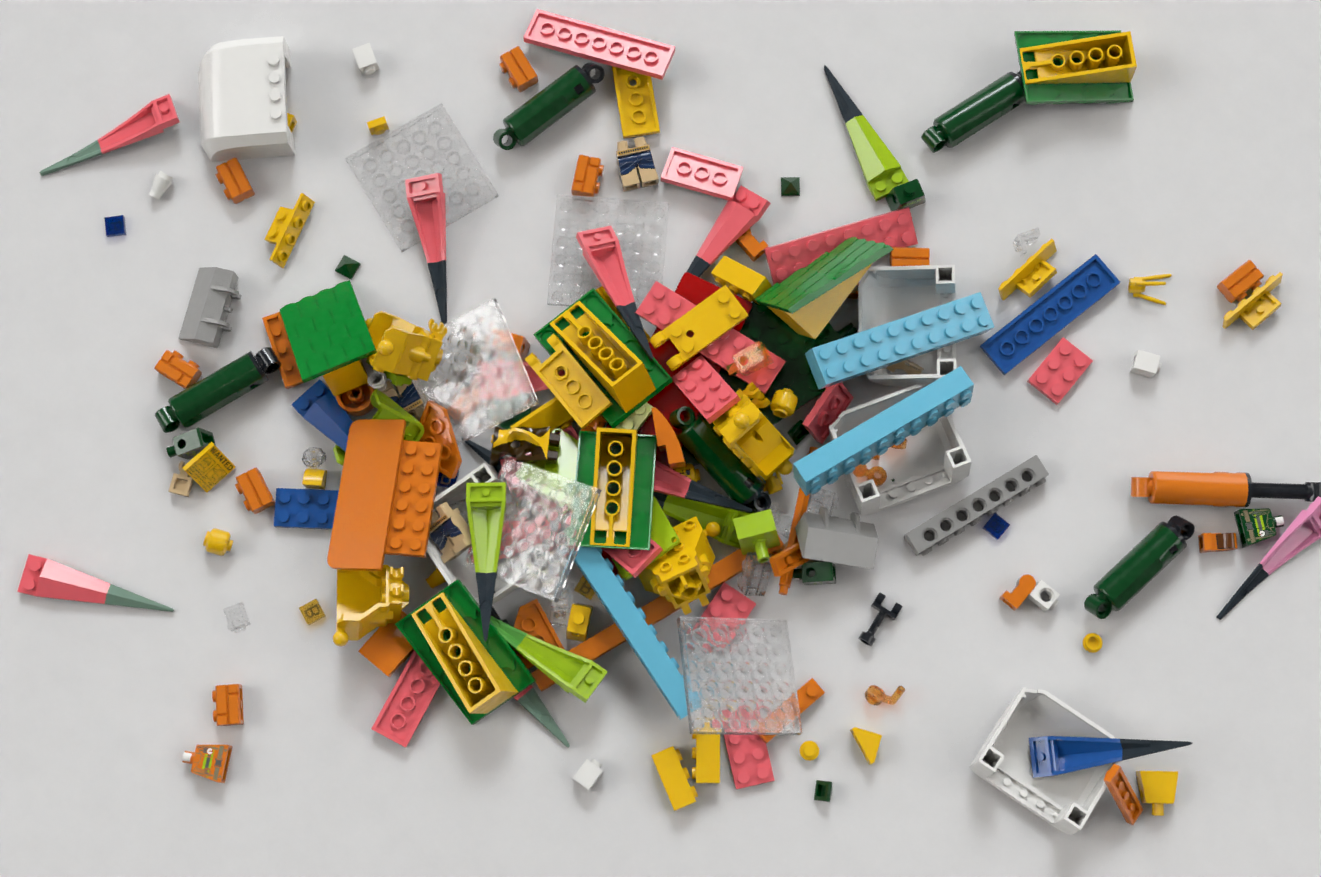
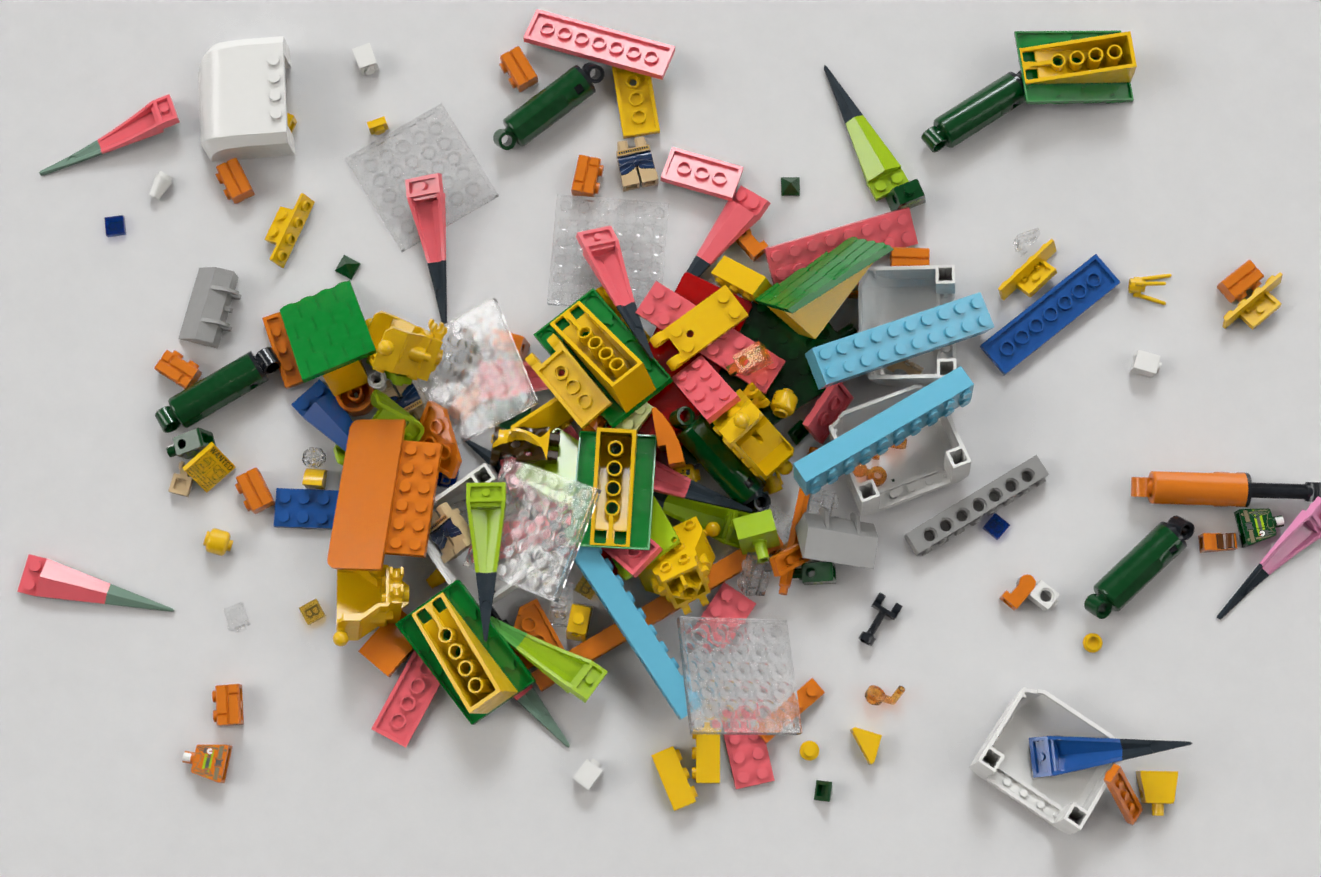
(1060, 371): coral plate -> none

